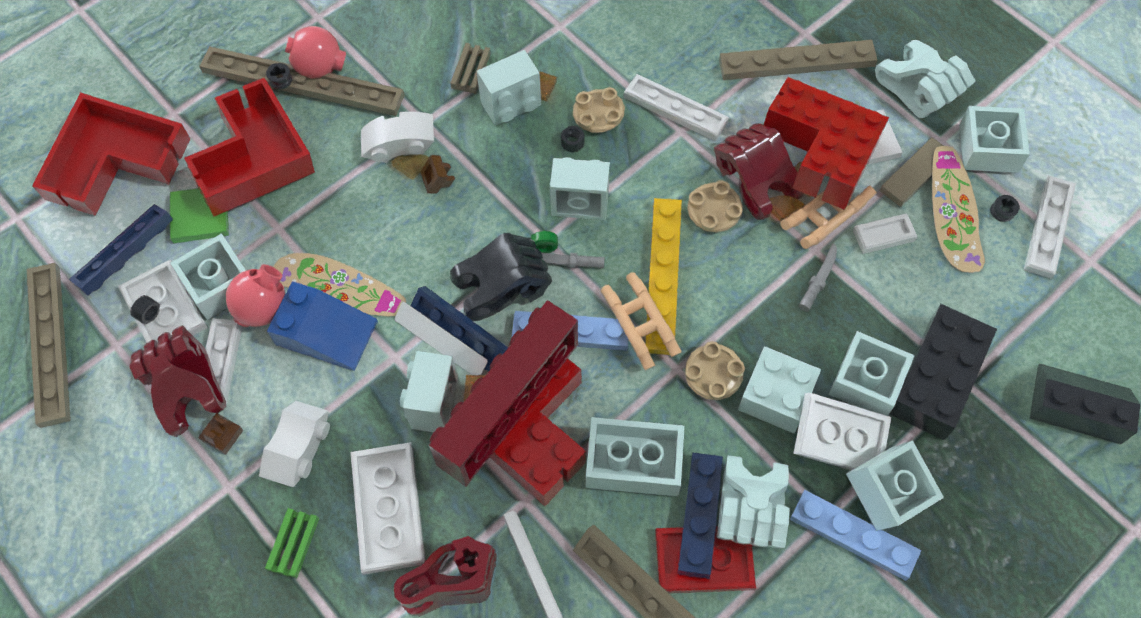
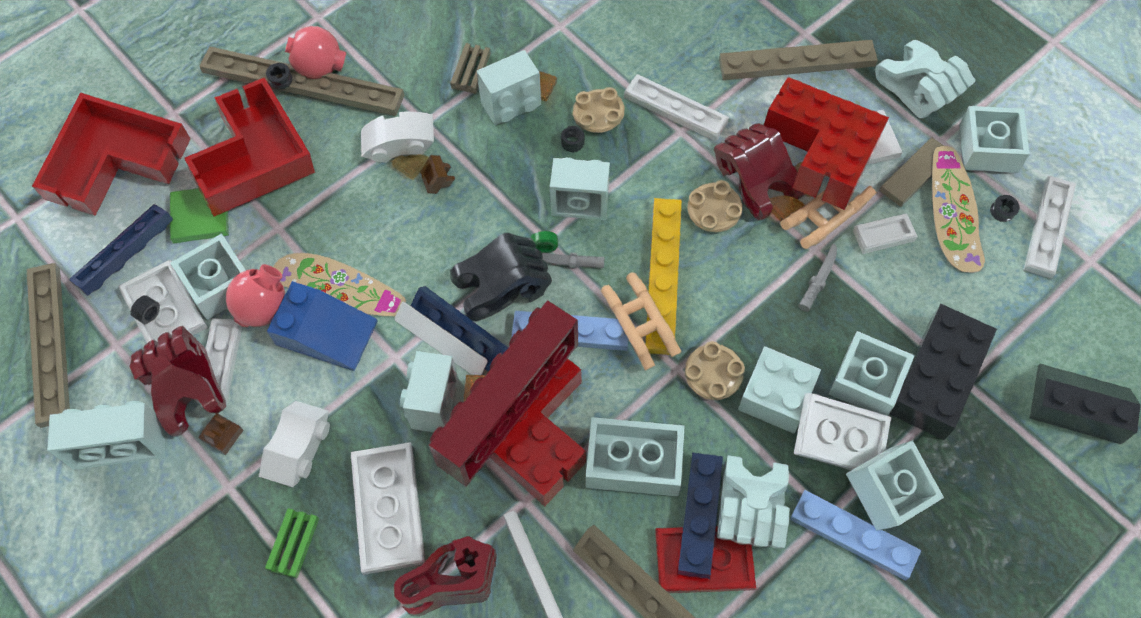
(106, 435): none -> light aqua brick

